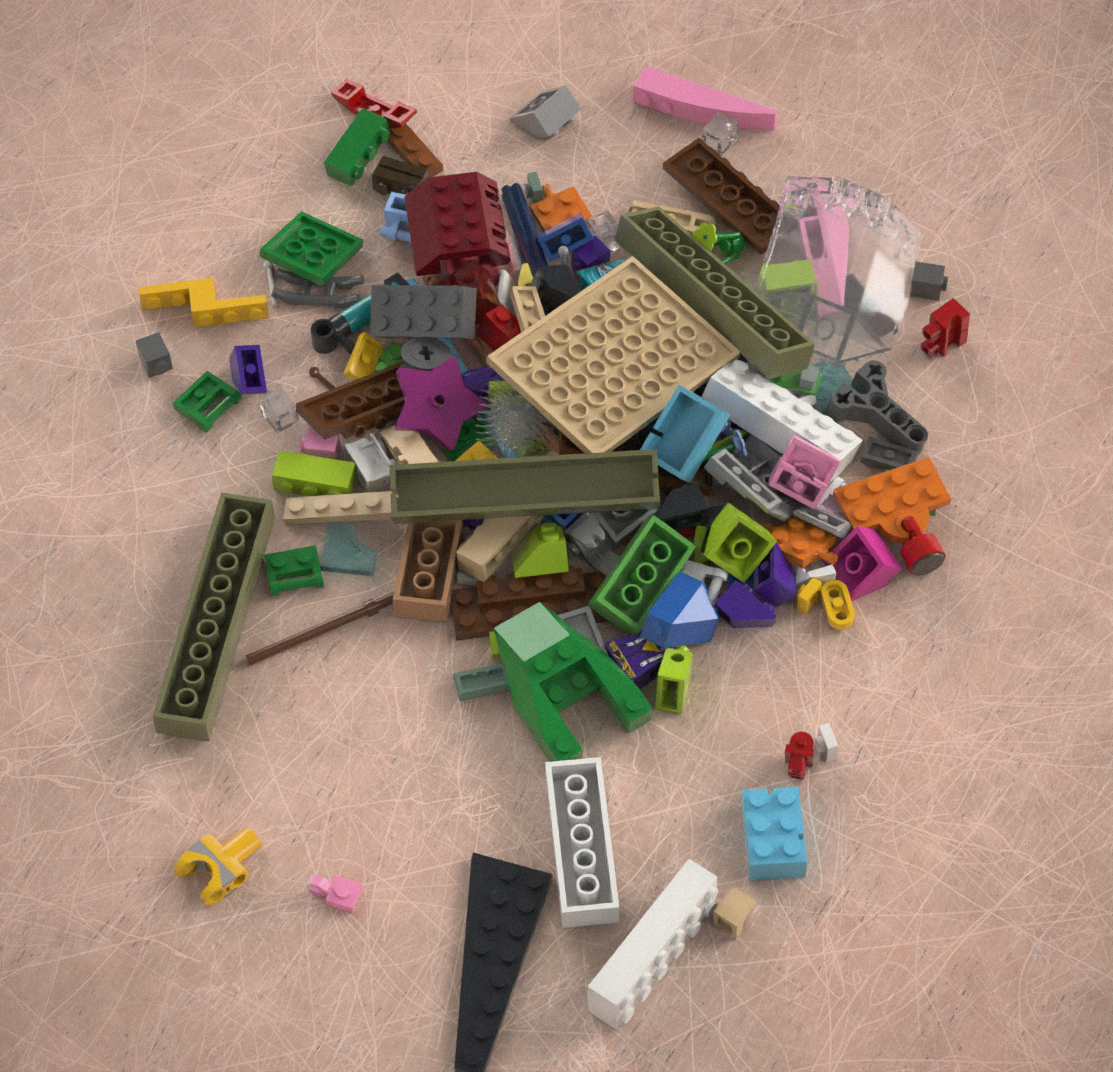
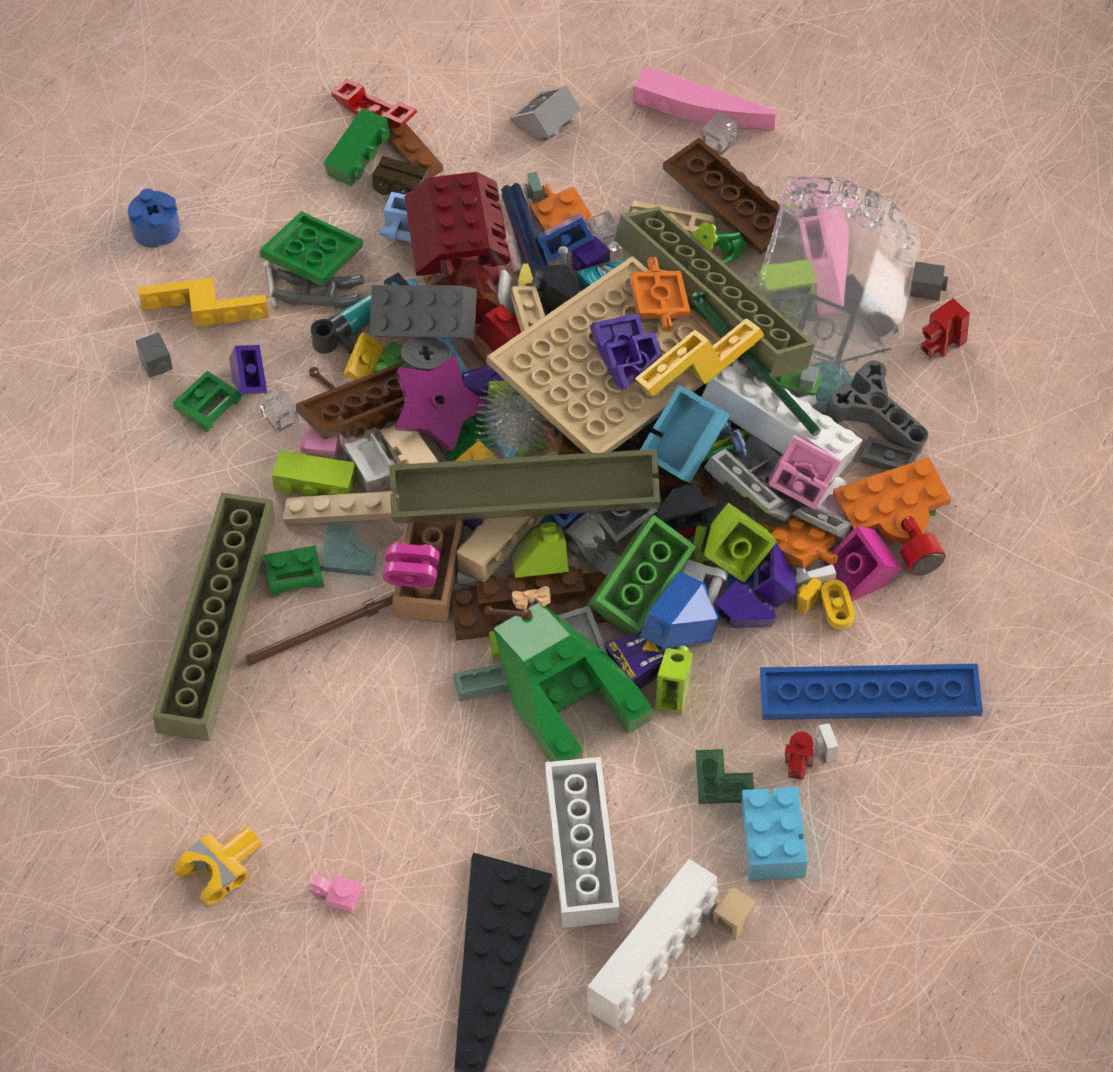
(153, 218): none -> blue brick
(411, 565): none -> dark pink brick
(525, 614): none -> reddish brown hinge
(541, 595): none -> light nougat piece
(625, 347): none -> dark purple slope
(659, 294): none -> orange plate
(697, 302): none -> dark green bar
(699, 357): none -> yellow bracket
(716, 785): none -> clear green plate
(870, 691): none -> blue plate

